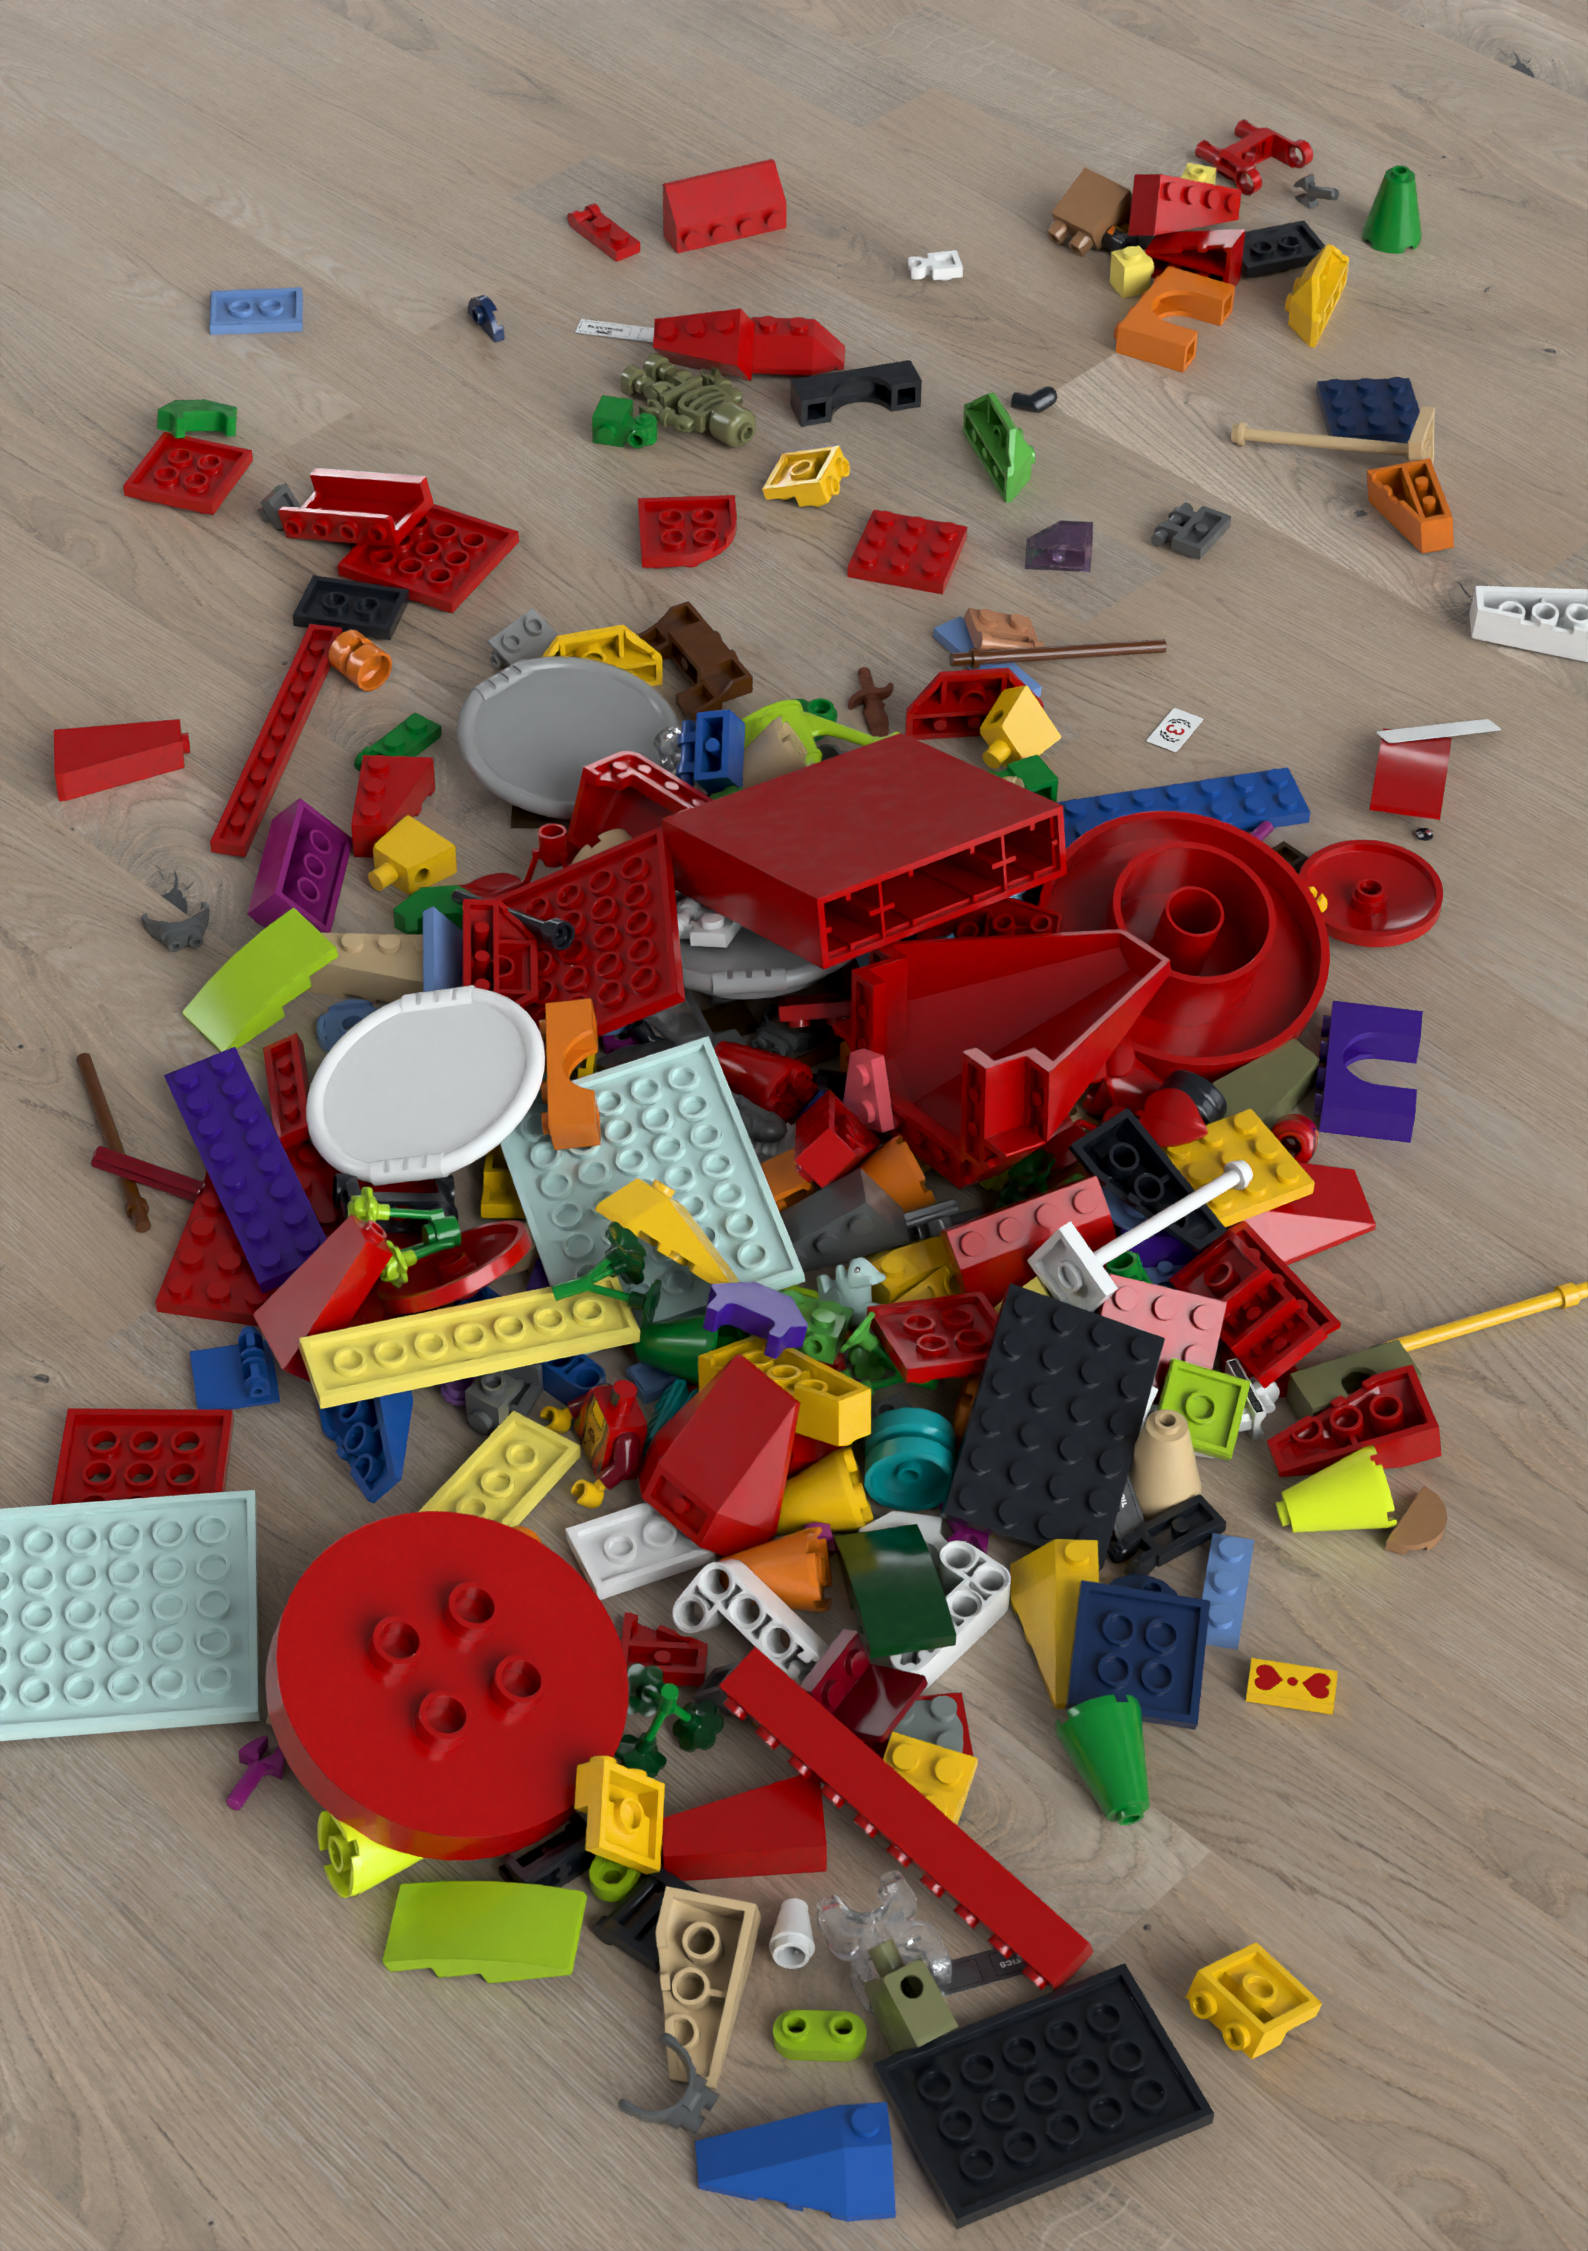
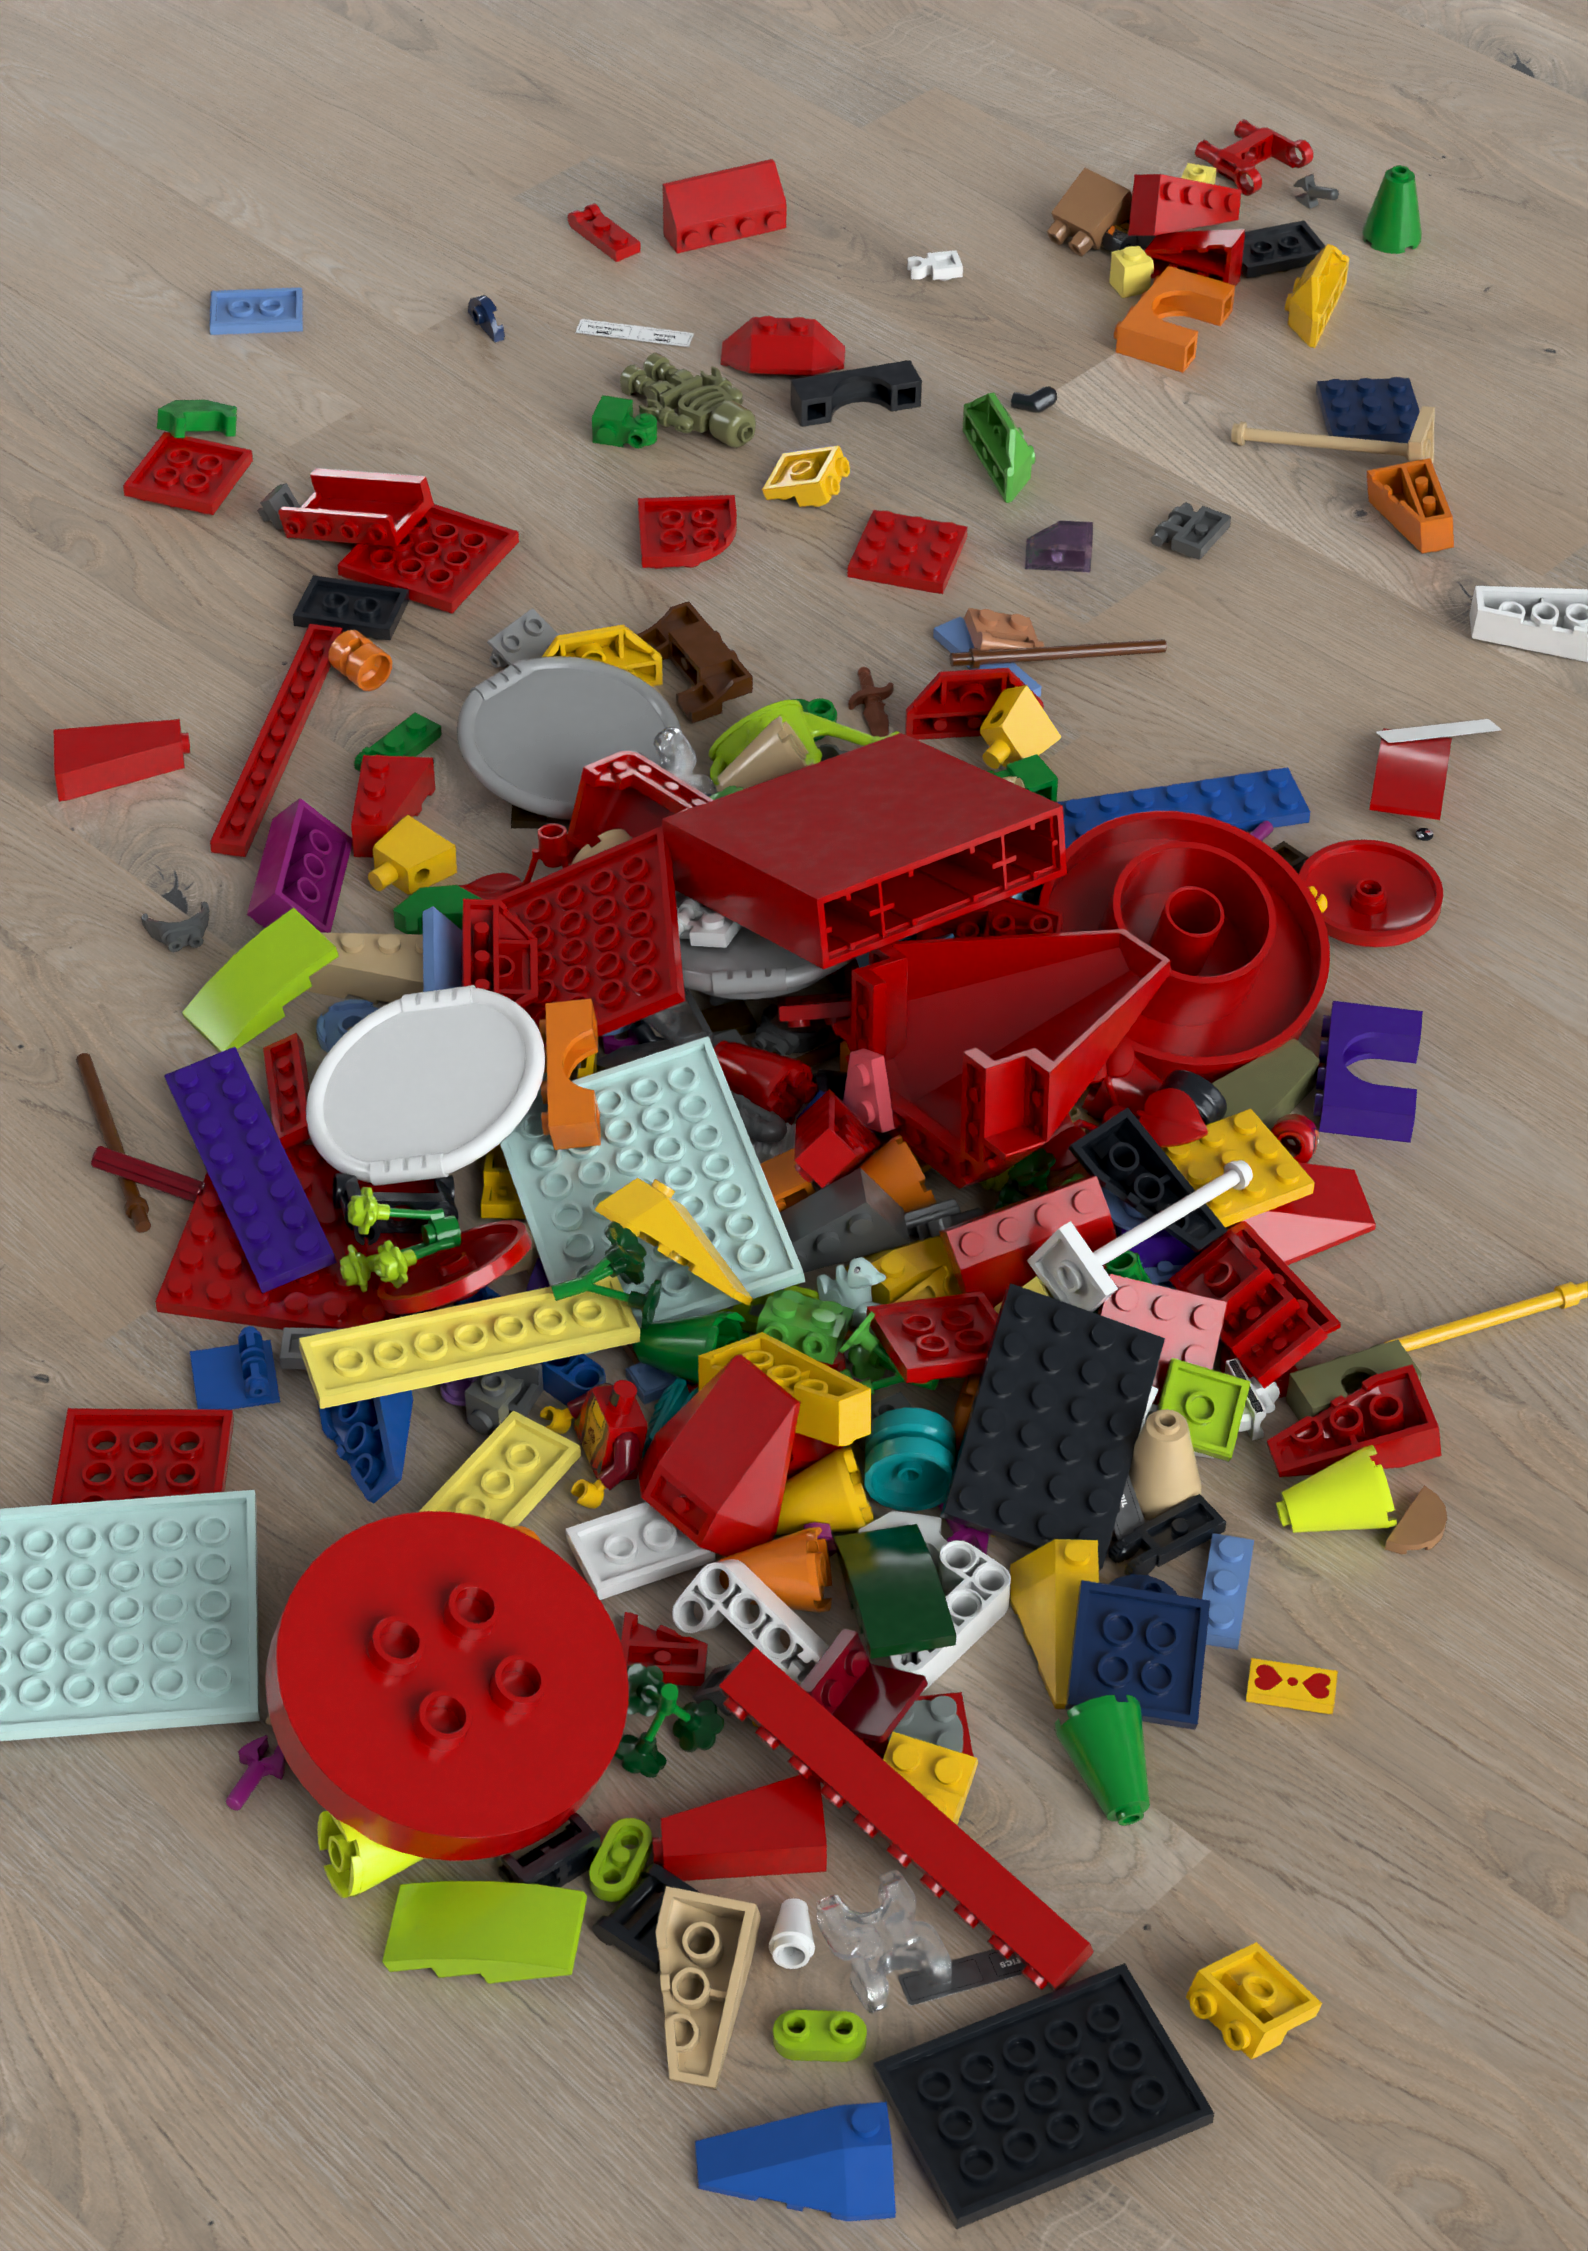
(324, 1291): red slope -> none
(554, 932): black piece -> none
(621, 1812): yellow plate -> none
(689, 2107): dark grey helmet -> none
(708, 340): red wedge -> none
(717, 749): blue brick -> none
(757, 1311): piece -> none
(906, 2000): olive torso -> none
(1175, 730): white sticker -> none

